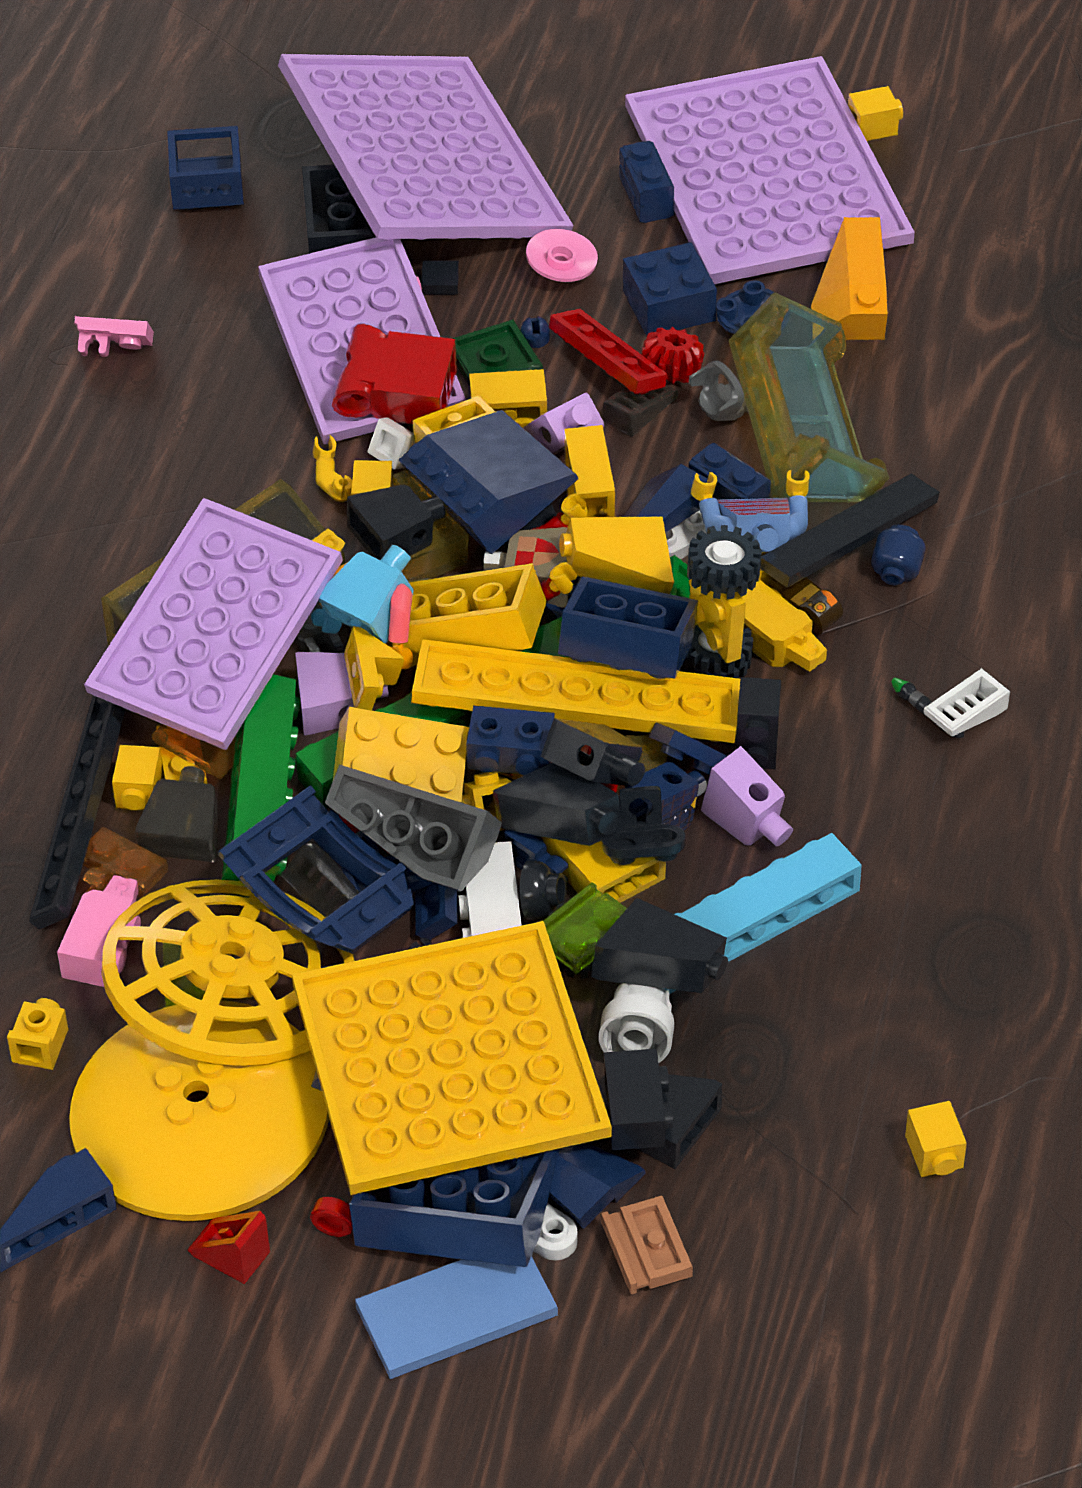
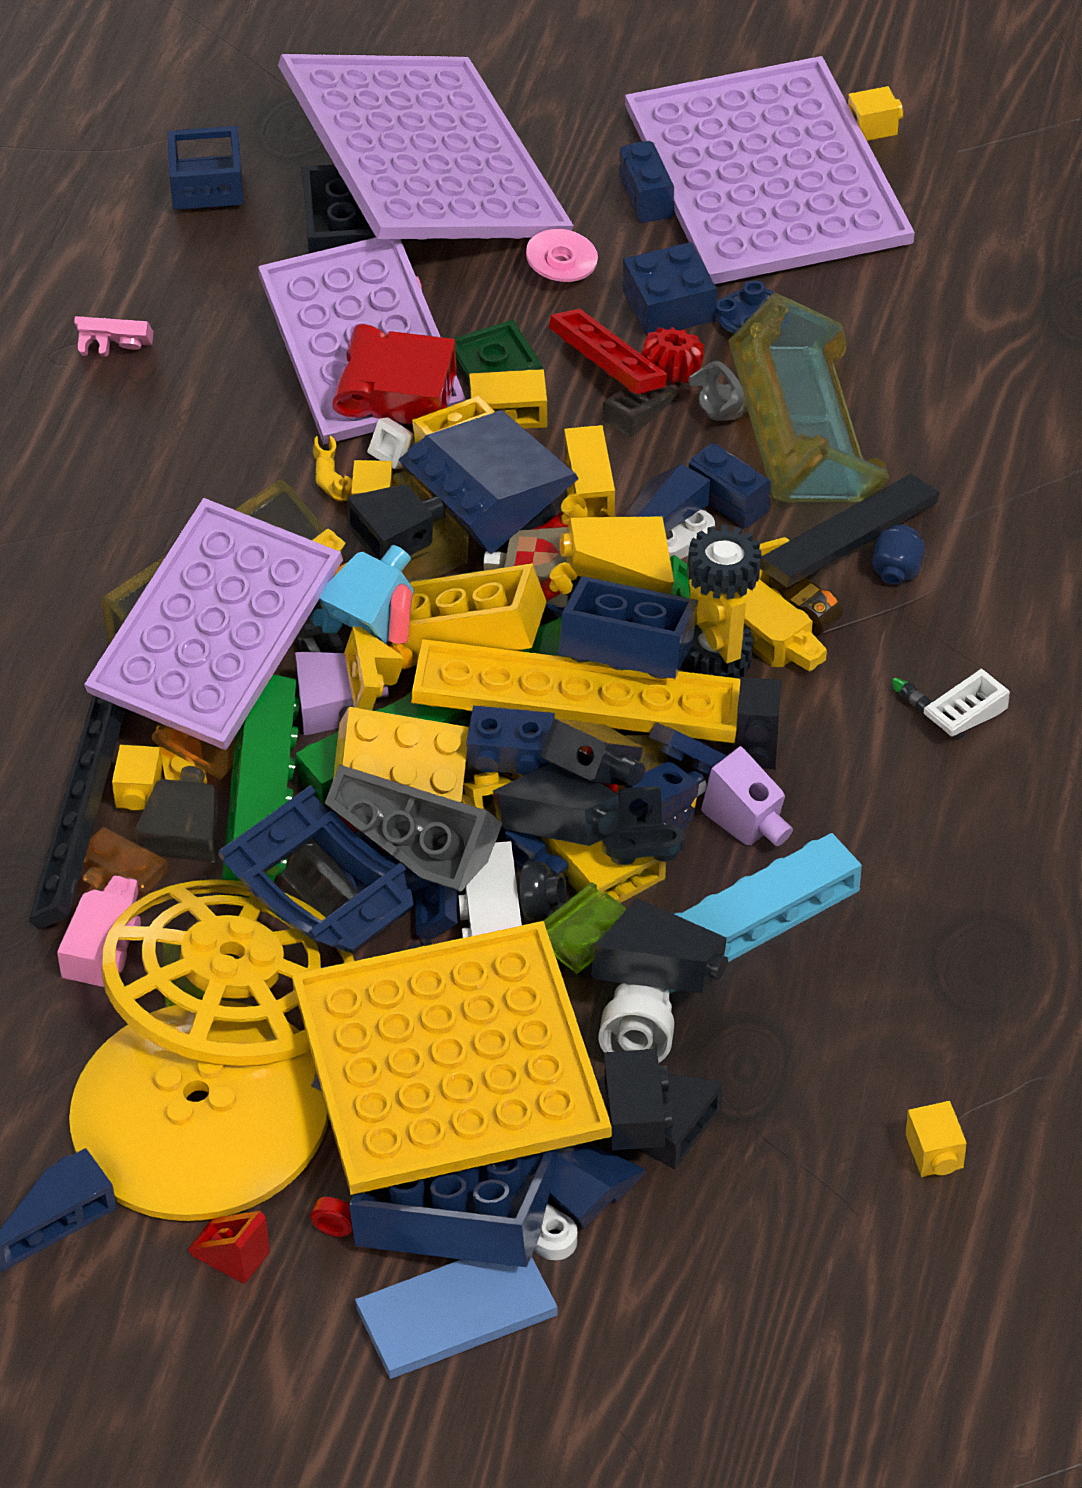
(38, 1026): yellow brick -> none
(440, 277): black tile -> none
(536, 324): dark blue hinge -> none
(572, 414): lavender torso -> none
(646, 1244): nougat plate -> none
(767, 519): medium blue torso -> none
(855, 281): light orange wedge -> none

